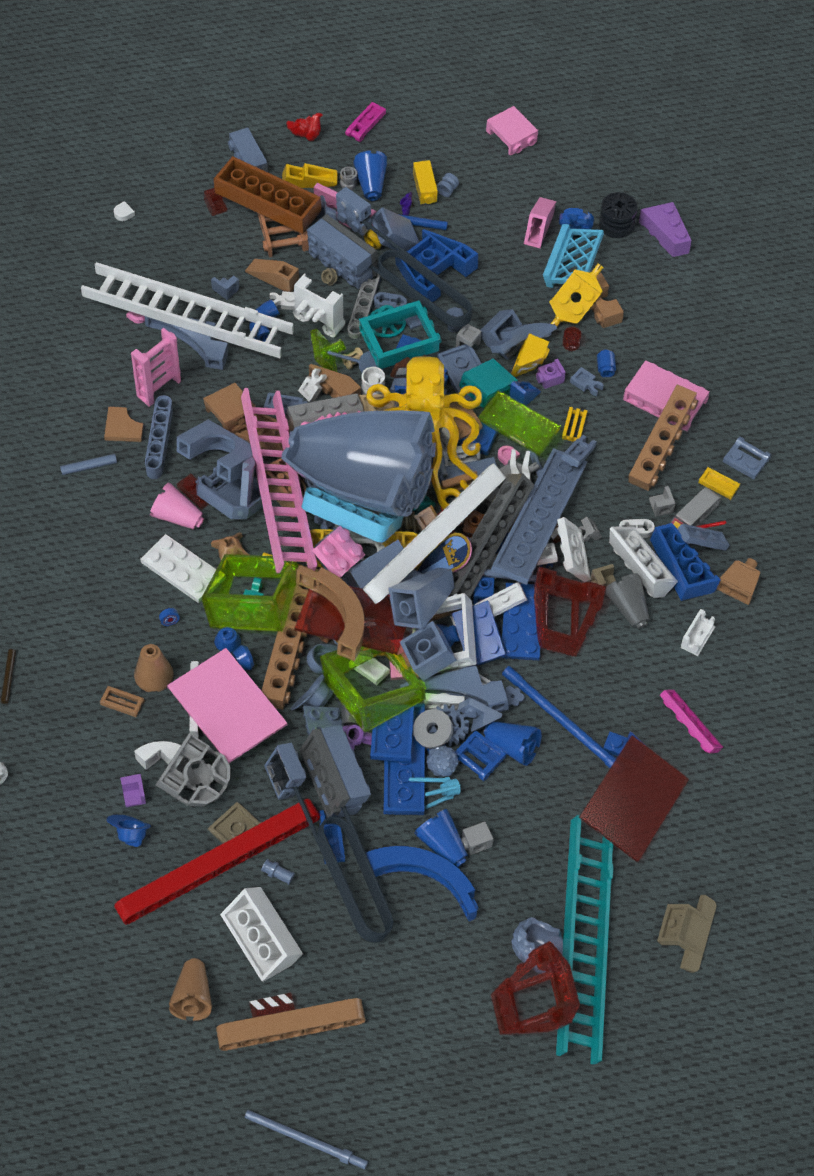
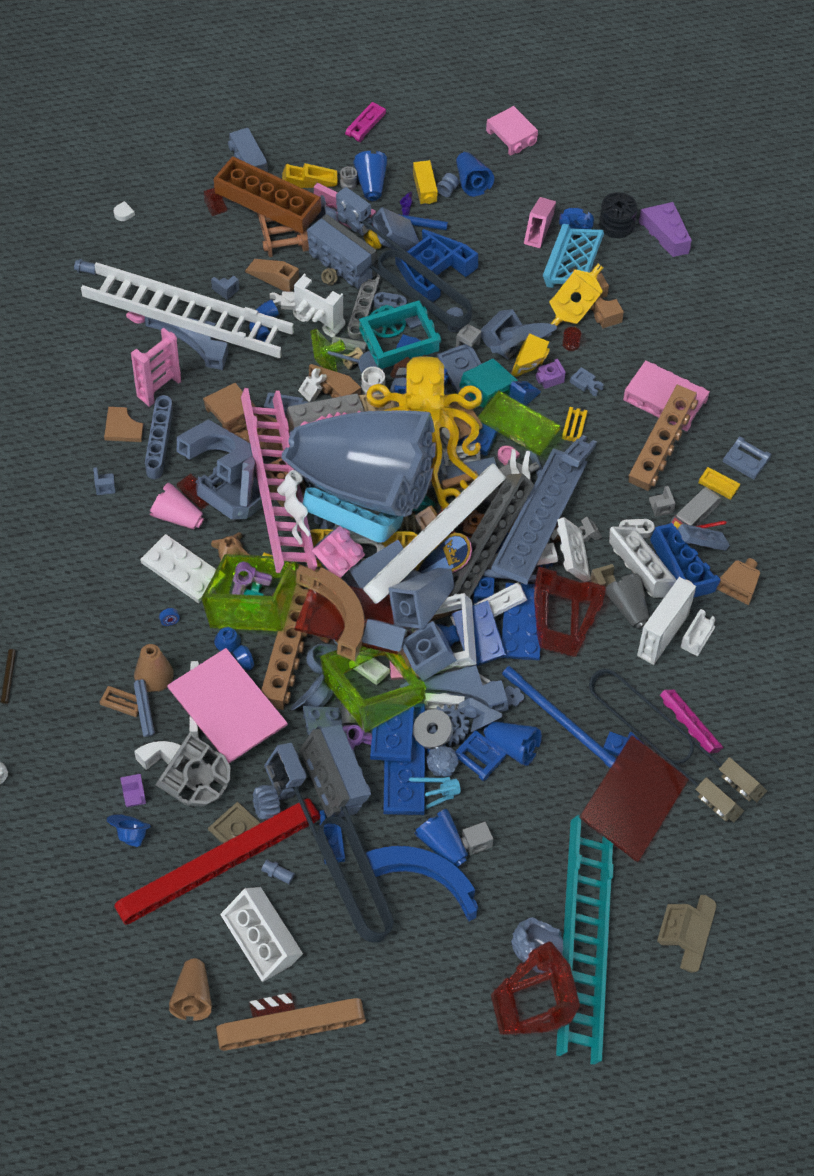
(83, 266): none -> sand blue pin
(88, 464): sand blue piece -> none
(104, 483): none -> sand blue panel
(144, 708): none -> sand blue axle
(253, 576): none -> medium lavender axle
(266, 801): none -> sand blue gear
(292, 505): none -> white flag
(307, 127): red hair -> none
(344, 1155): sand blue bar -> none
(351, 344): none -> light grey axle
(384, 635): none -> sand blue panel
(473, 174): none -> blue cone
(606, 363): blue brick -> none
(666, 620): none -> white window
(709, 792): none -> piece

